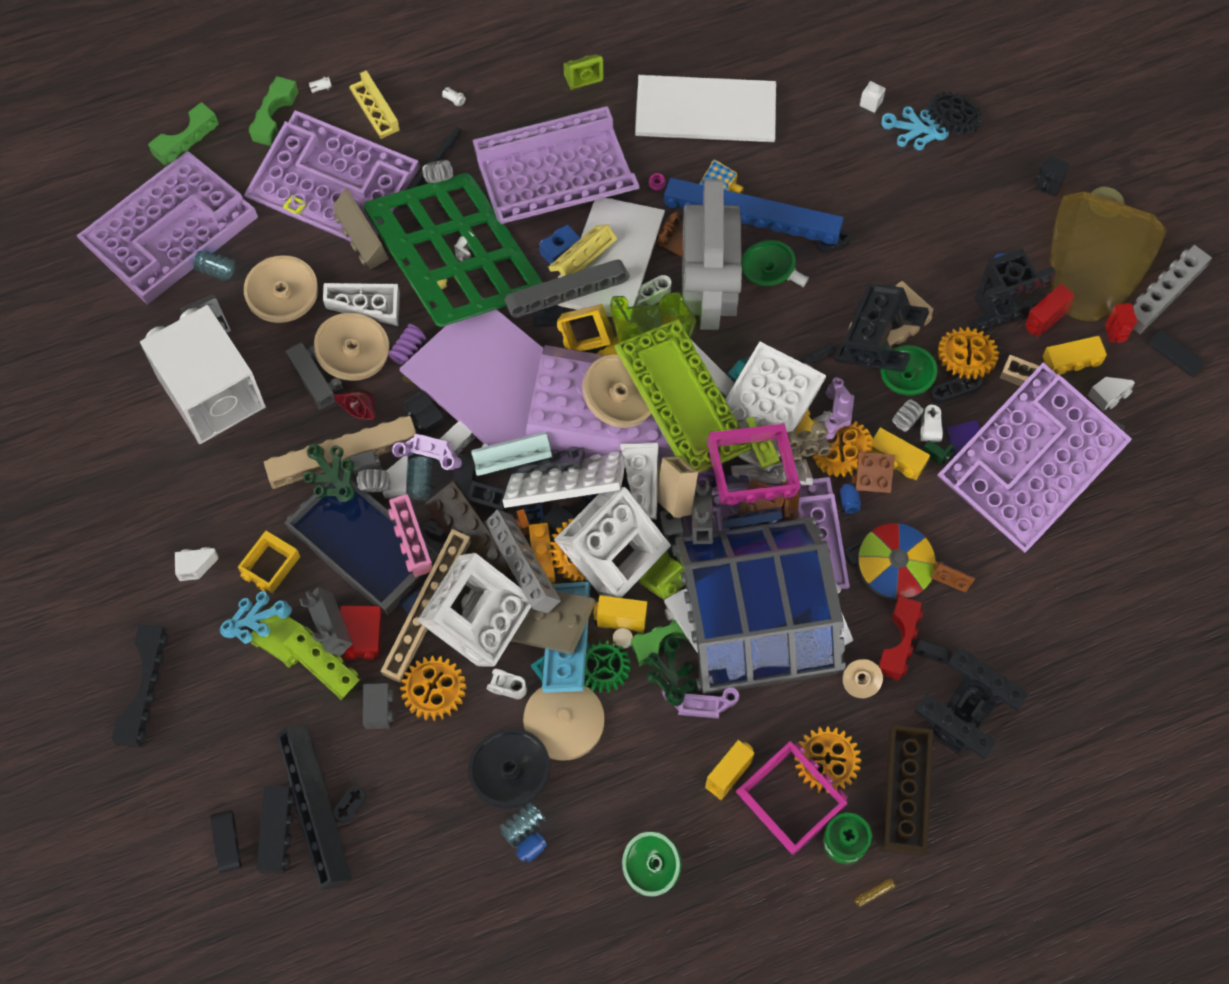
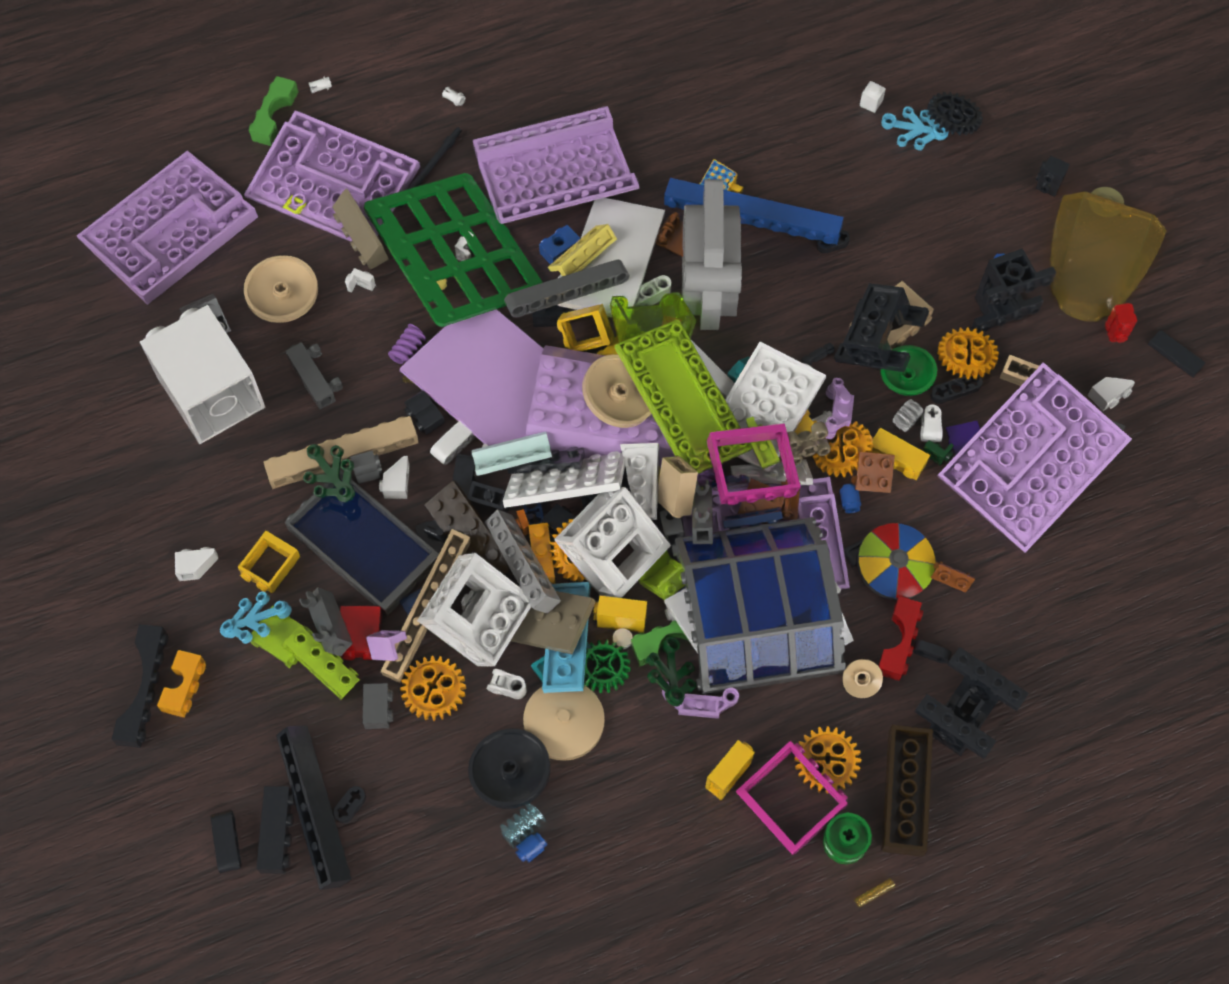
(169, 147): bright green arch -> none
(178, 700): none -> light orange arch
(214, 265): clear light blue piece -> none
(351, 346): tan dish -> none
(357, 403): dark red hat -> none
(360, 278): none -> white bracket
(371, 300): white wedge -> none
(373, 480): light grey gear -> none
(378, 101): light yellow fence -> none
(382, 644): none -> lavender panel
(411, 536): bright pink brick -> none
(418, 477): clear light blue piece -> none
(429, 447): lavender plate -> none
(437, 171): light grey gear -> none
(584, 71): lime slope -> none
(641, 867): green dish -> none
(657, 177): dark pink plate -> none
(706, 108): white tile -> none
(767, 256): green dish -> none
(798, 278): white pin -> none
(1049, 310): red brick -> none
(1075, 355): yellow brick -> none
(1196, 260): light grey brick -> none

